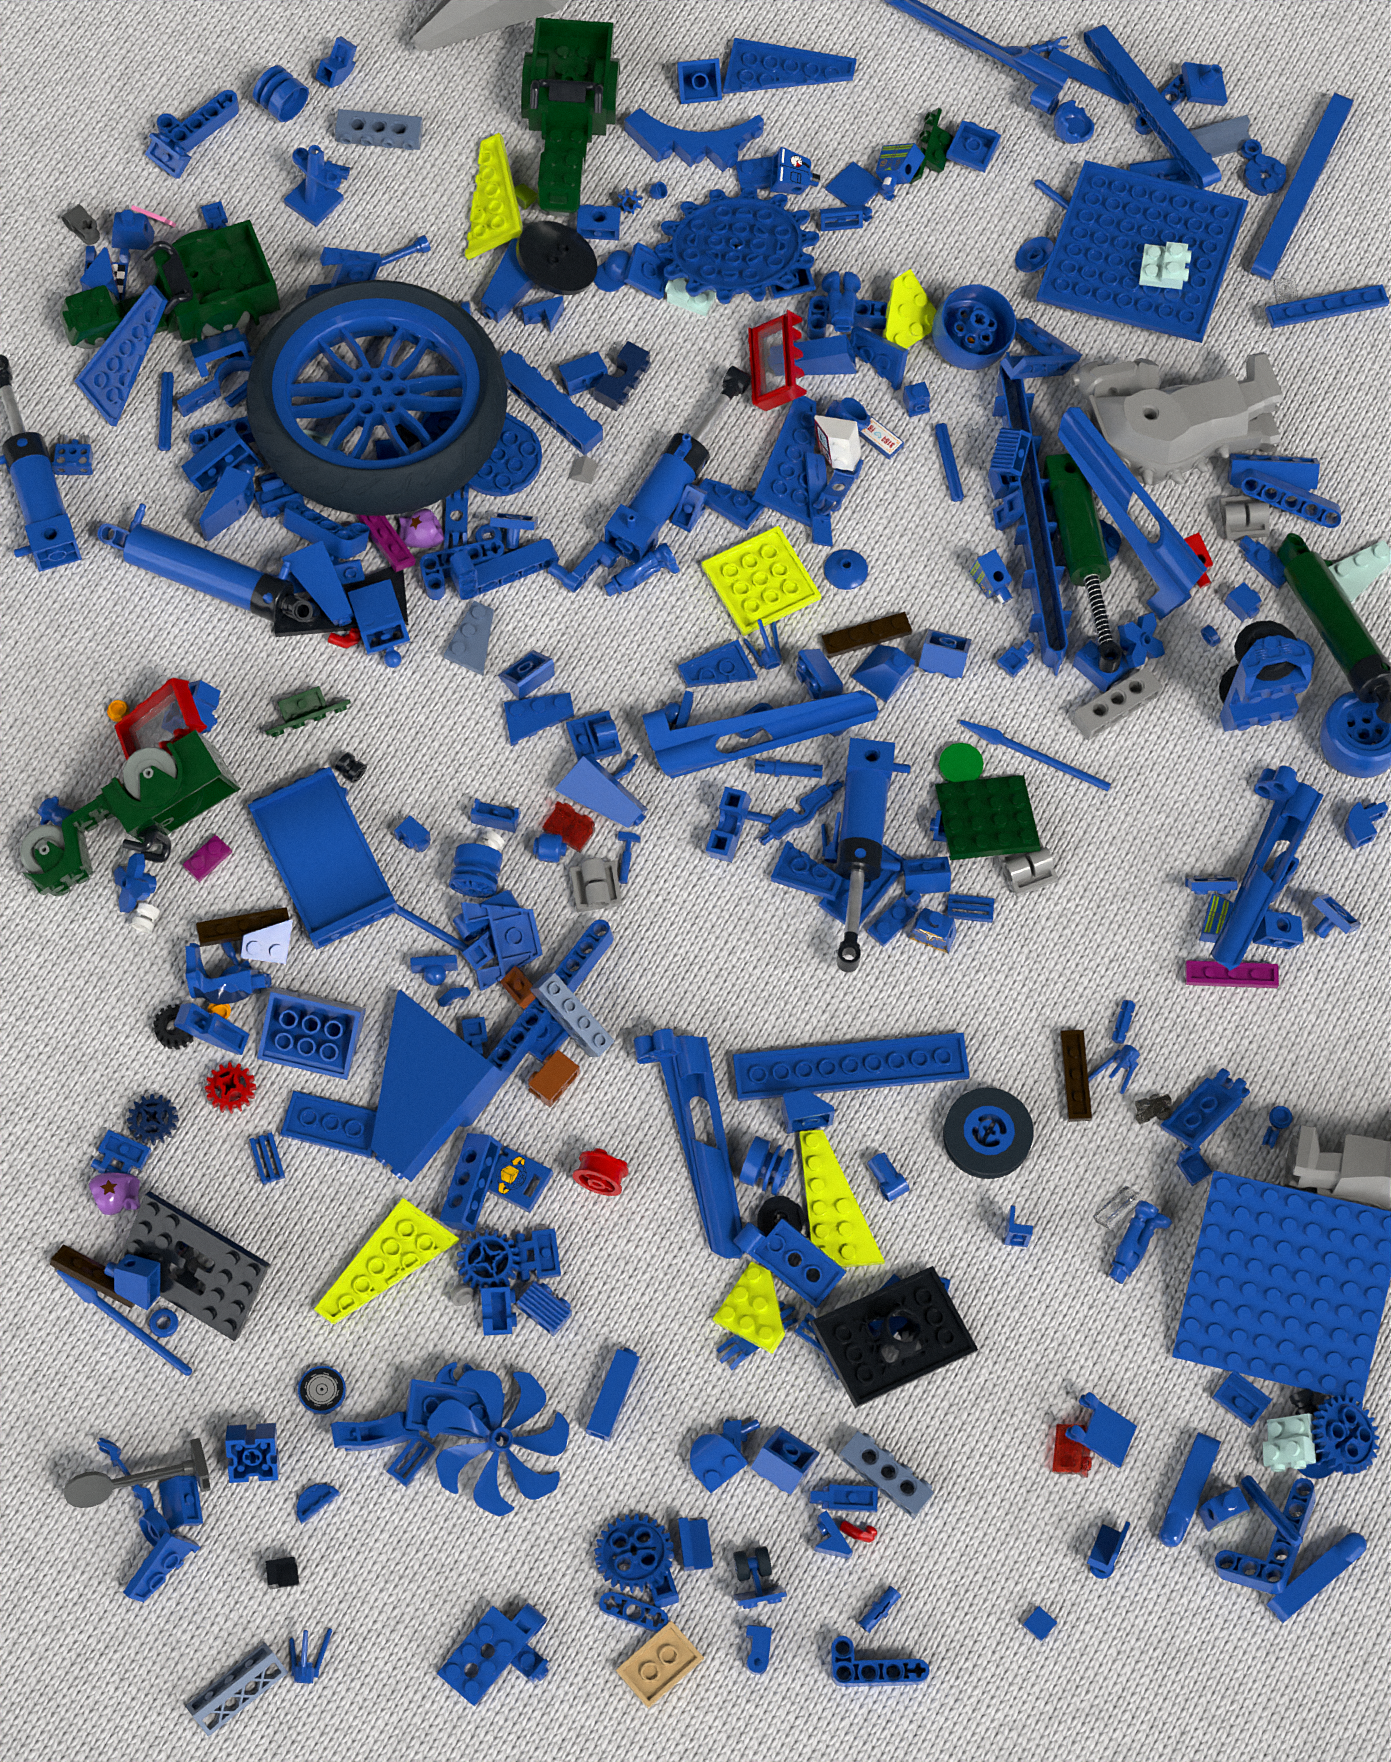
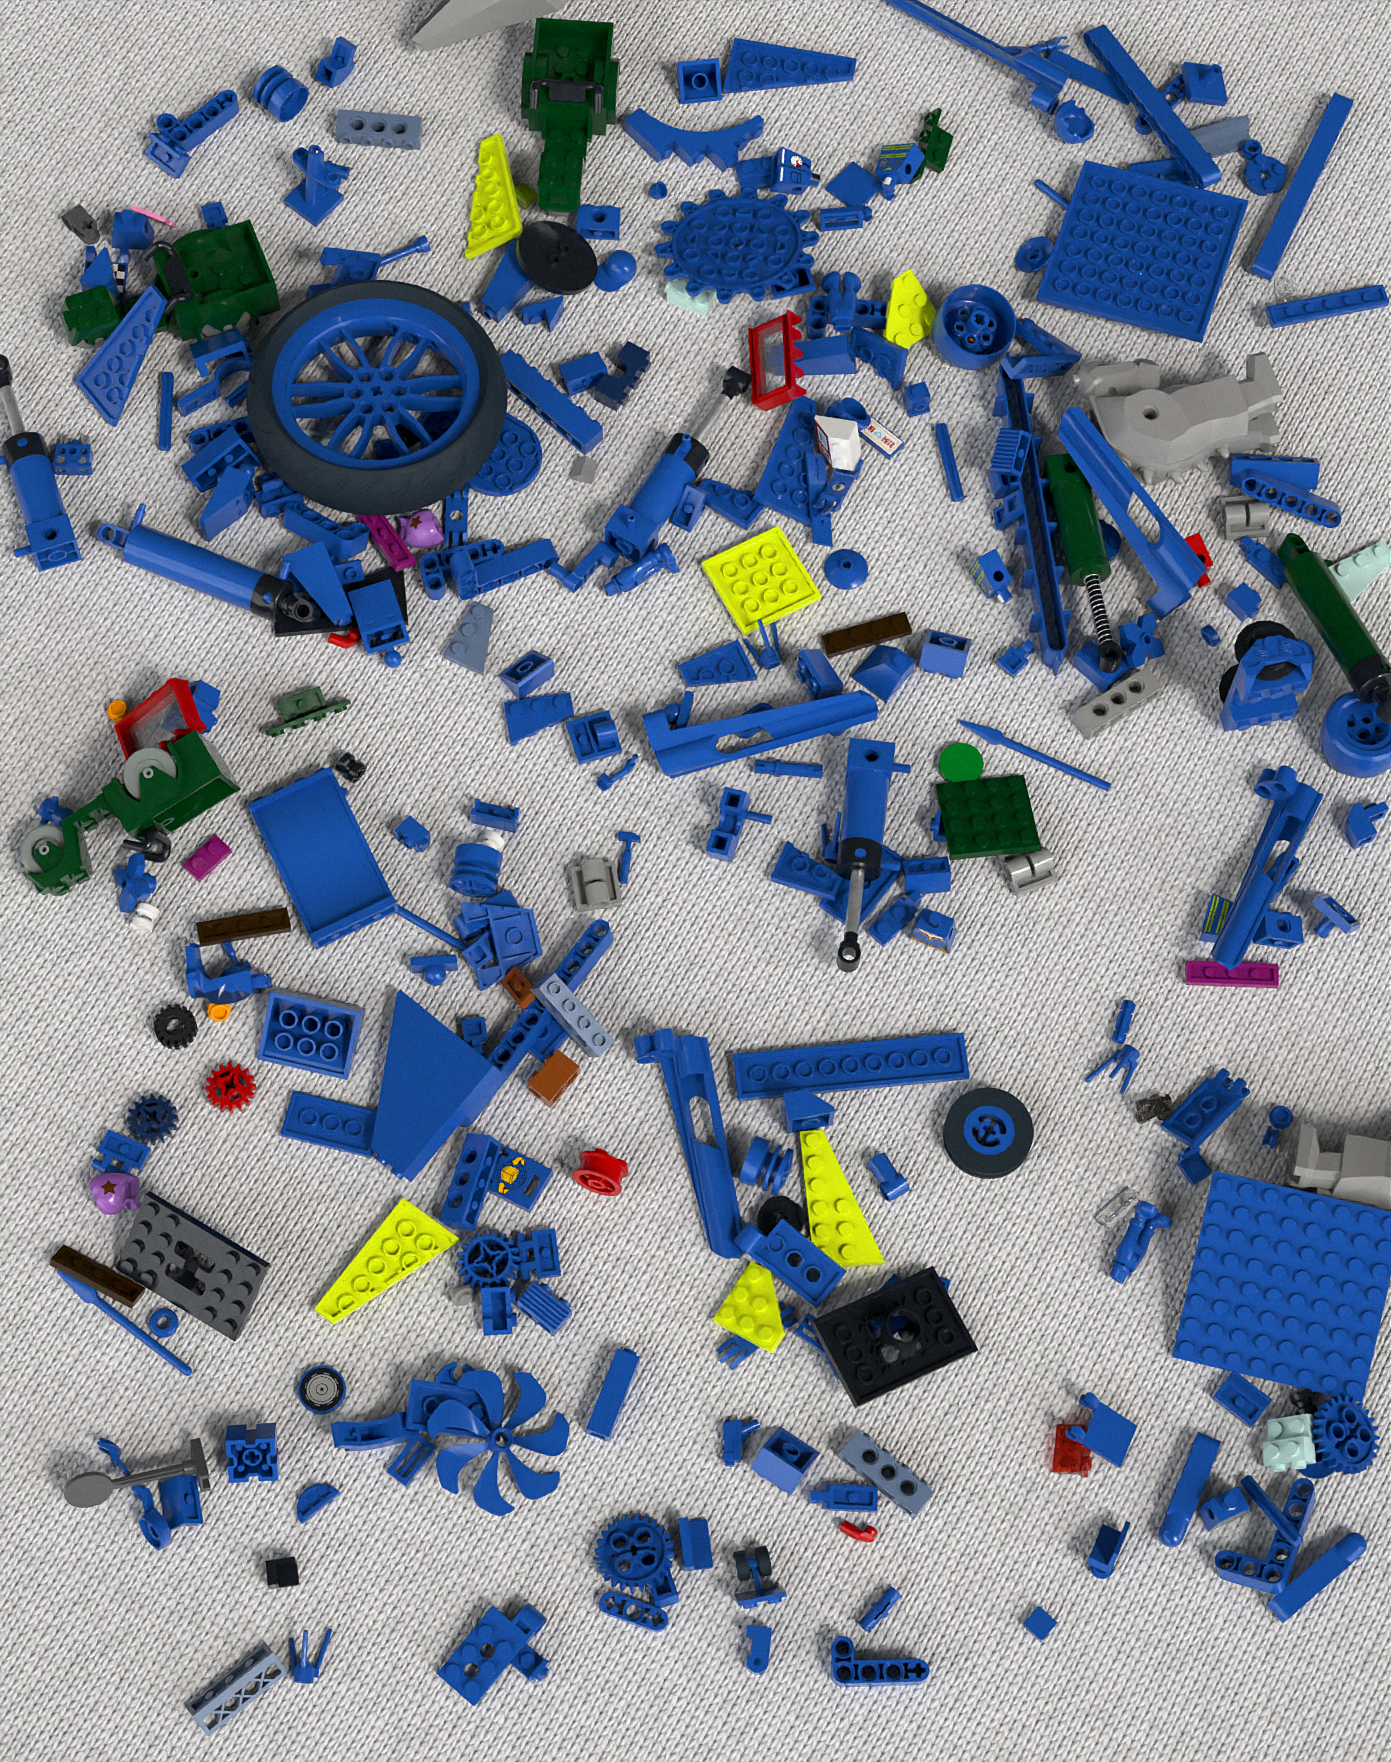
(136, 1279): blue torso -> none
(163, 1558): blue wing -> none
(211, 1028): blue slope -> none
(261, 1140): blue tile -> none
(268, 943): wing -> none
(453, 994): blue tile -> none
(487, 529): blue piece -> none
(513, 524): blue tile -> none
(549, 847): blue head -> none
(572, 826): clear red bracket -> none
(600, 791): slope -> none
(626, 206): blue gear -> none
(646, 271): blue plate -> none
(659, 1664): tan plate -> none
(715, 1459): blue slope -> none
(791, 819): blue piece -> none
(836, 1543): blue slope -> none
(971, 900): blue tile -> none
(974, 146): blue plate -> none
(1016, 1234): blue panel -> none
(1075, 1075): dark brown plate -> none
(1165, 265): light aqua plate -> none
(1218, 883): blue plate -> none

